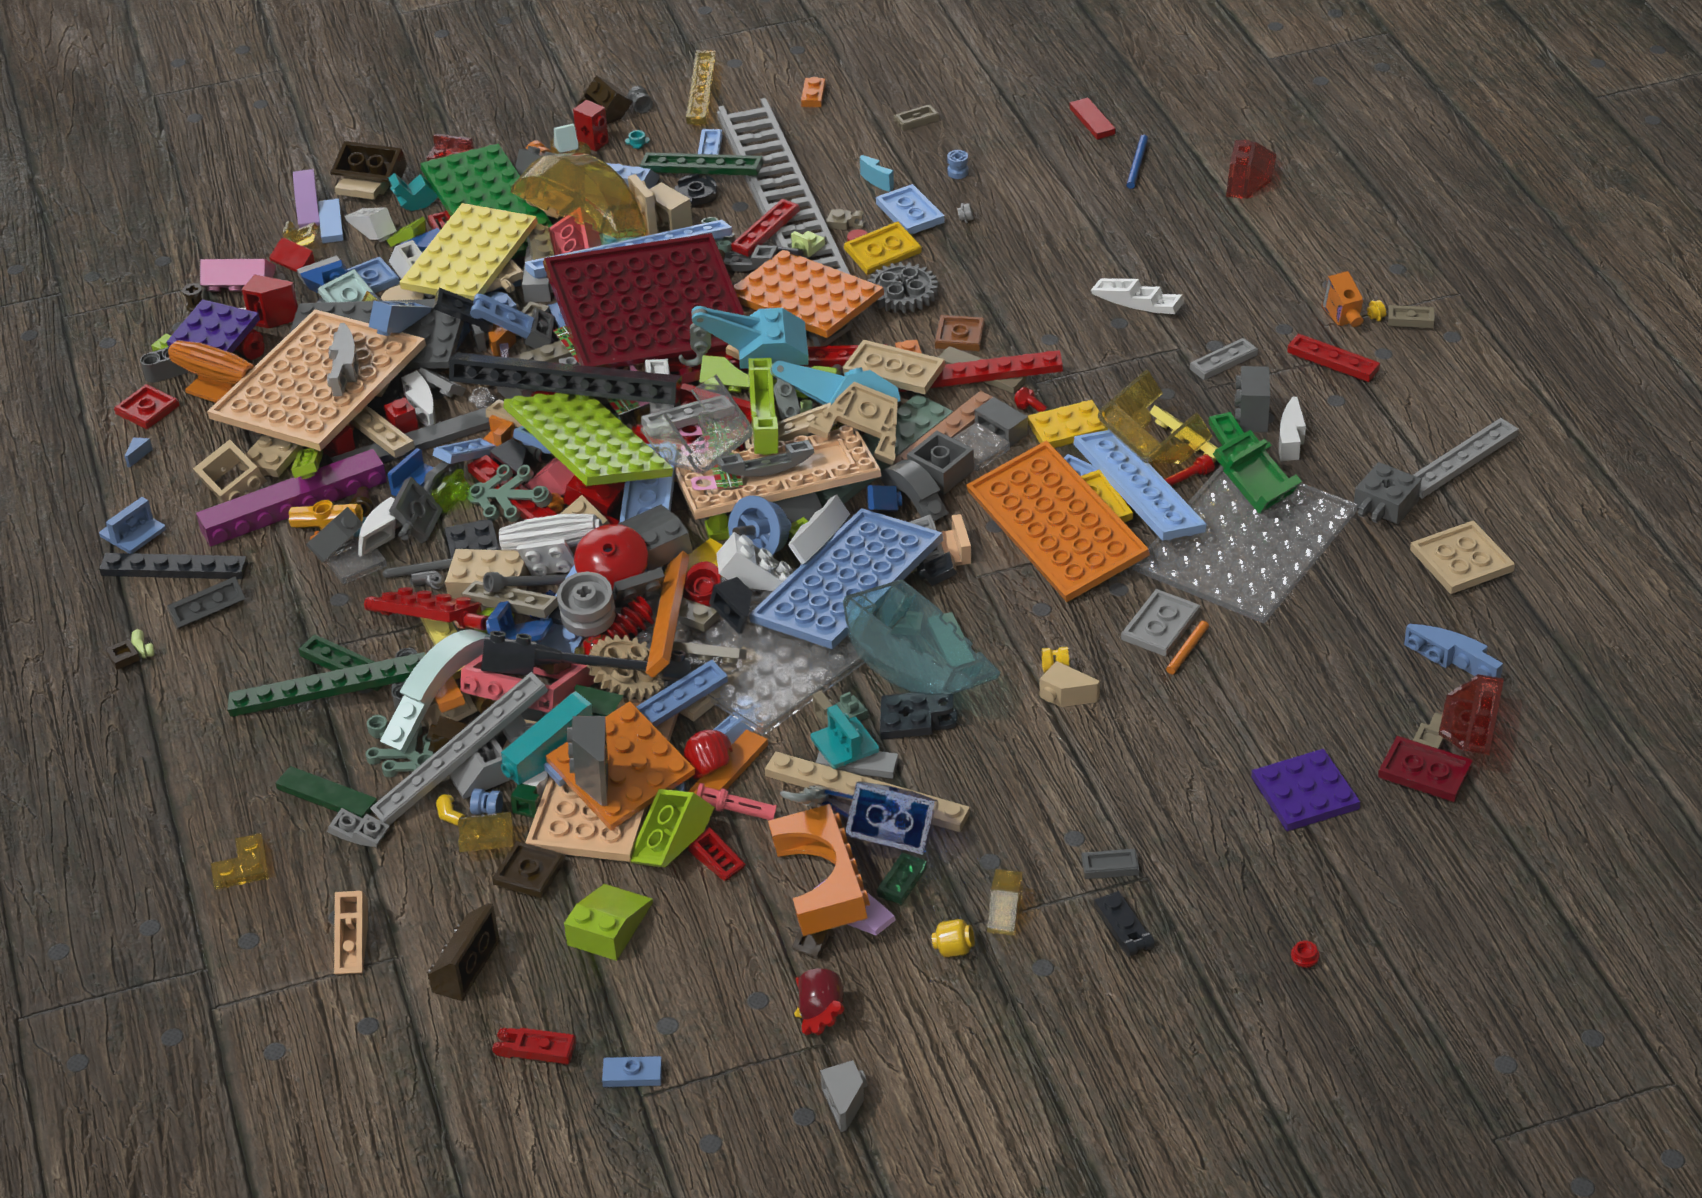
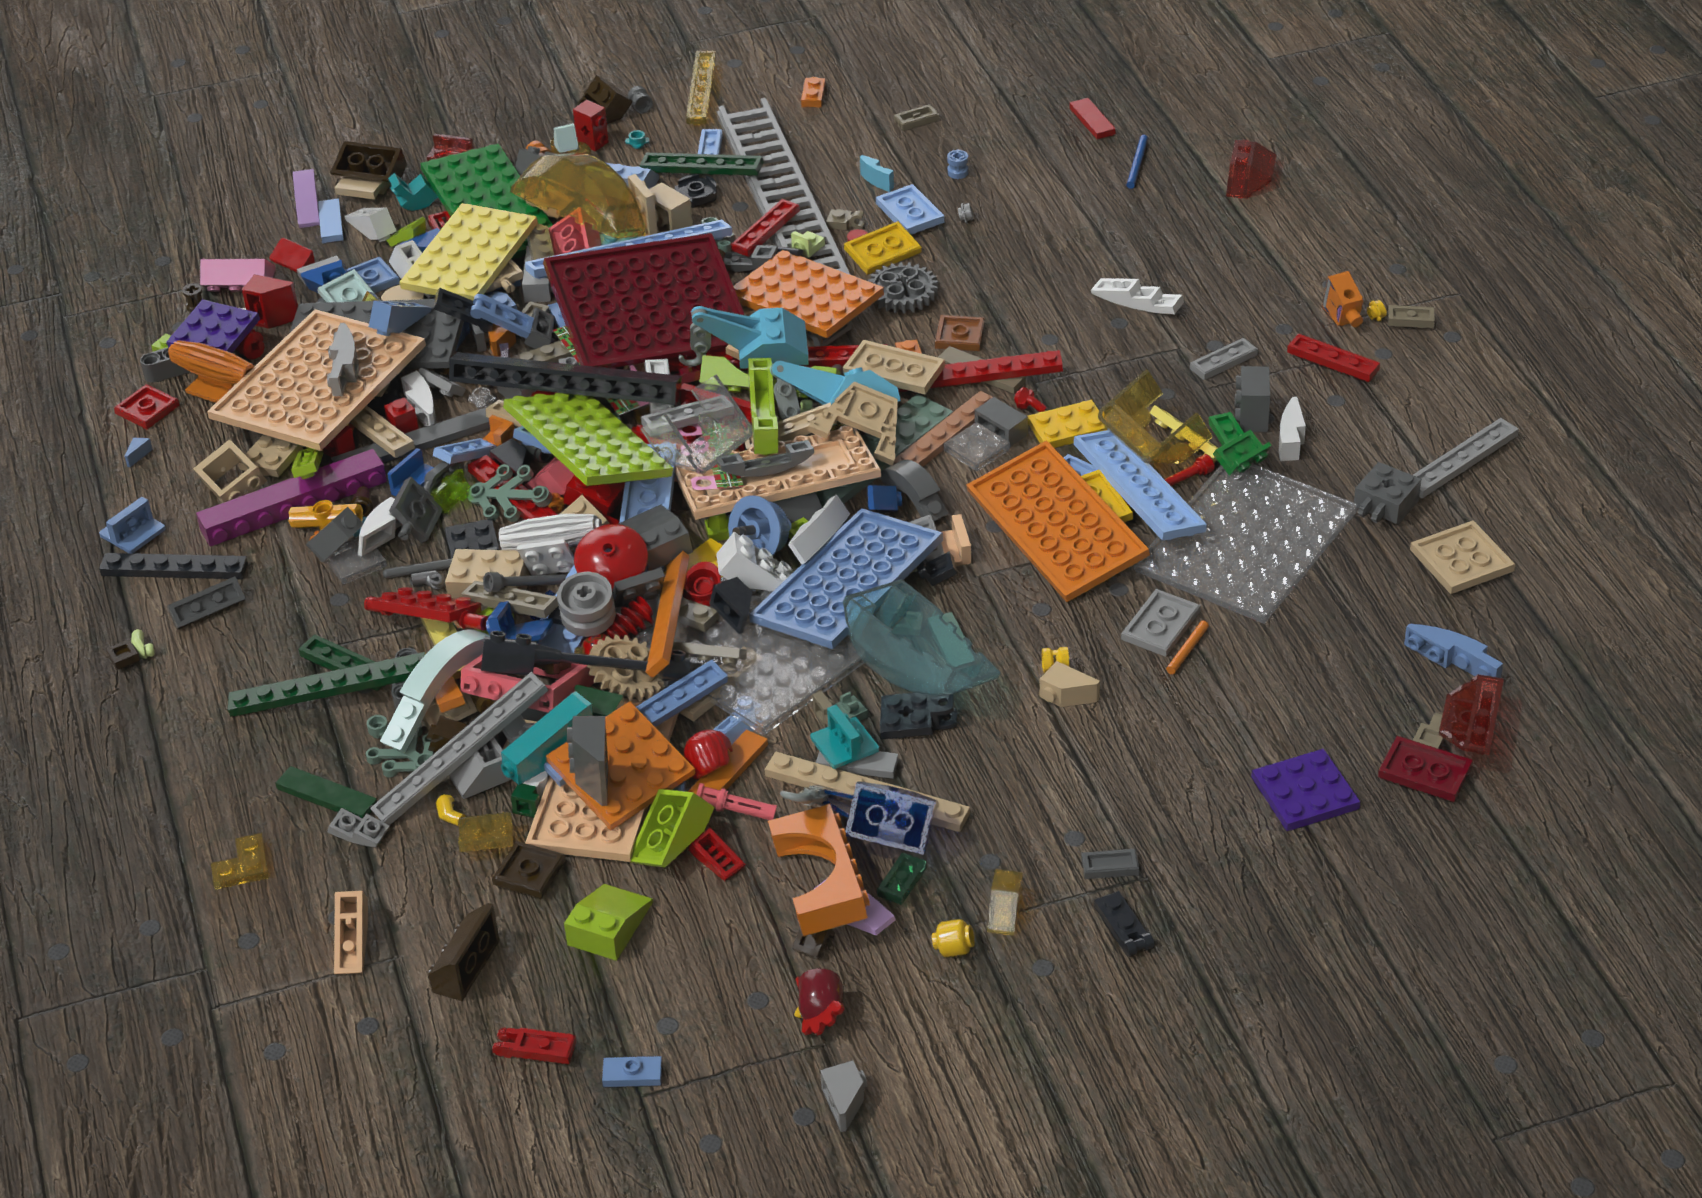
(301, 236): clear yellow bracket -> none
(486, 802): medium blue wheel -> none
(944, 460): dark grey brick -> none
(1260, 477): green panel -> none
(1305, 954): red plate -> none

